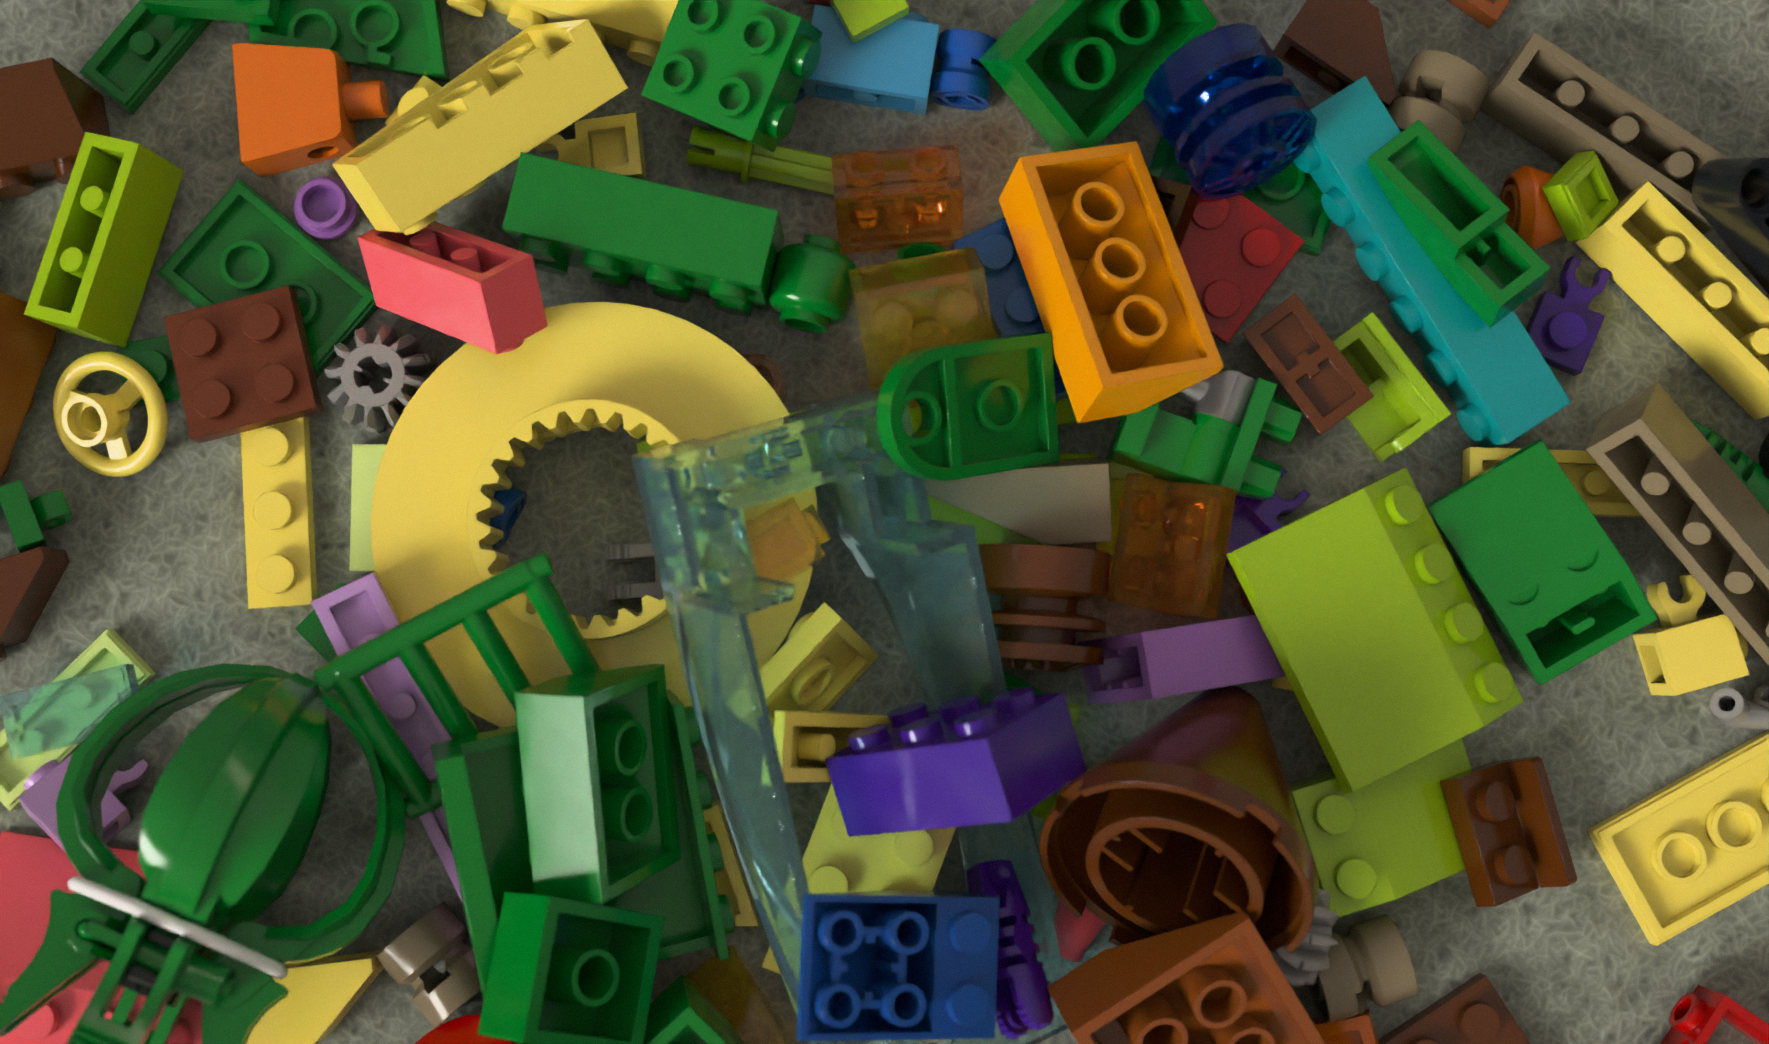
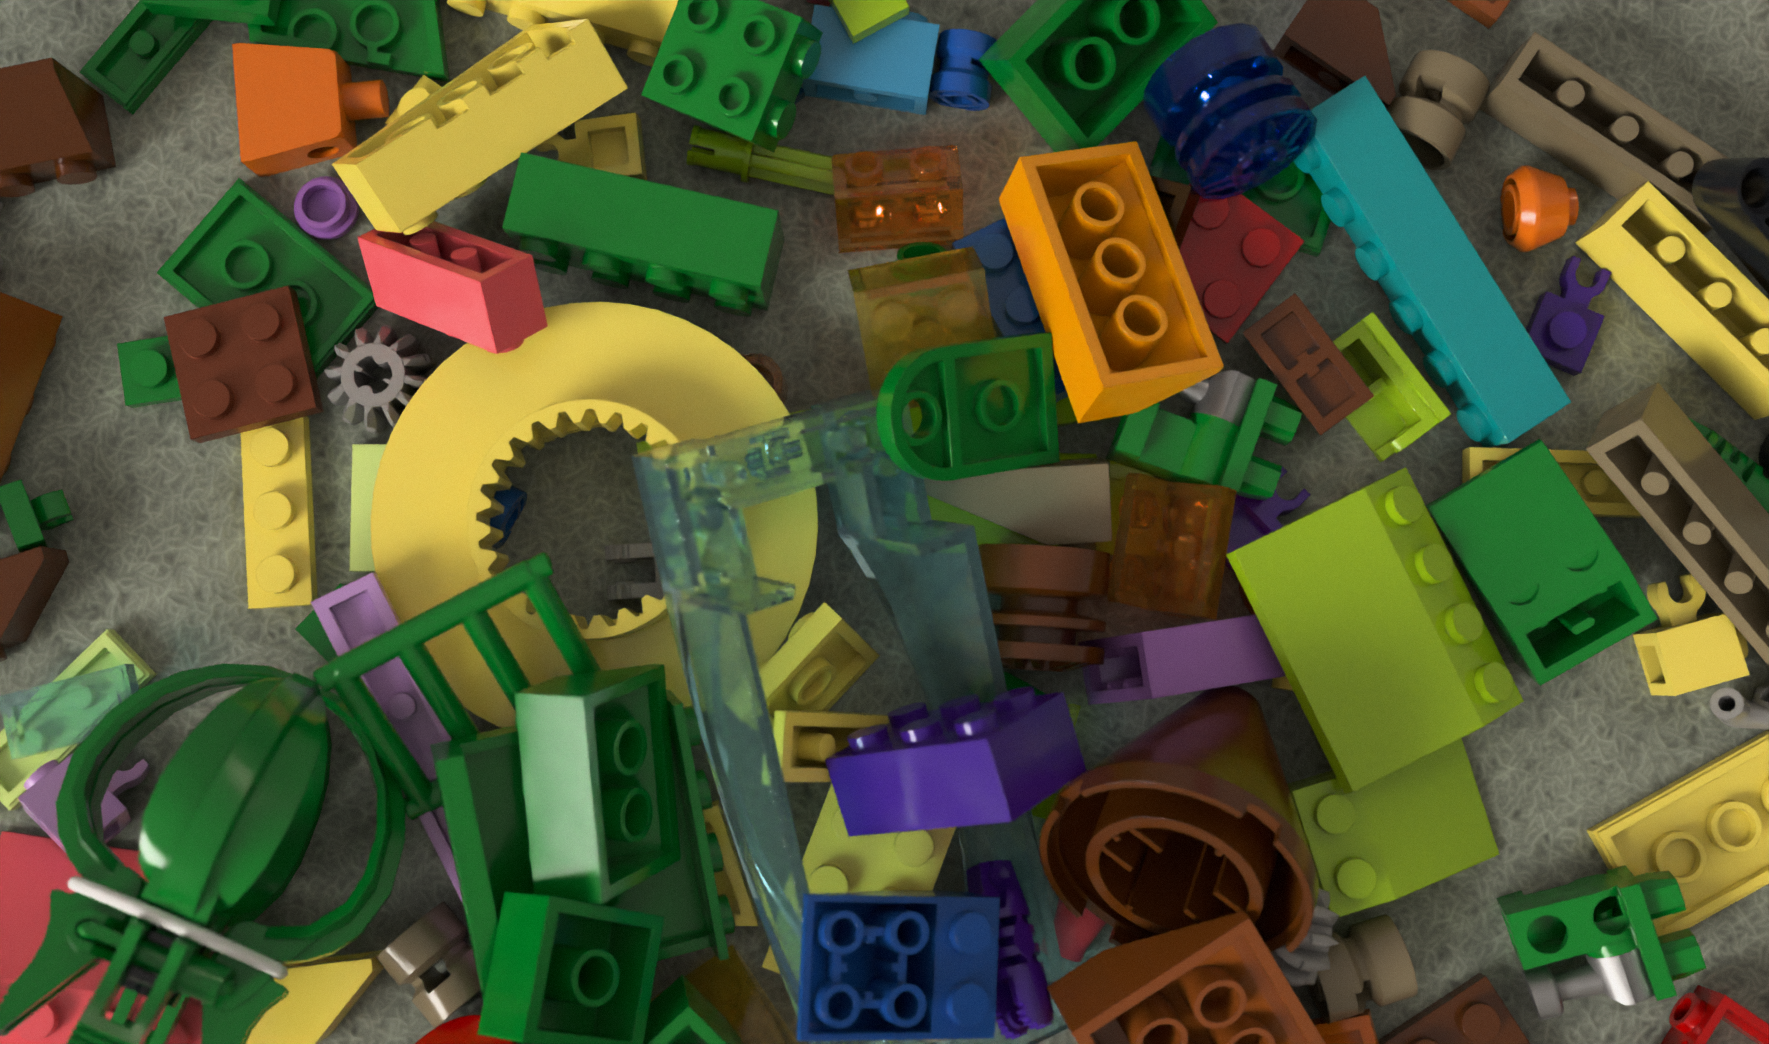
(94, 419): light yellow piece -> none
(104, 240): lime brick -> none
(786, 540): clear yellow brick -> none
(811, 284): green head -> none
(1458, 223): green slope -> none
(1508, 830): reddish brown bracket -> none
(1581, 195): lime tile -> none
(1610, 924): none -> green hips

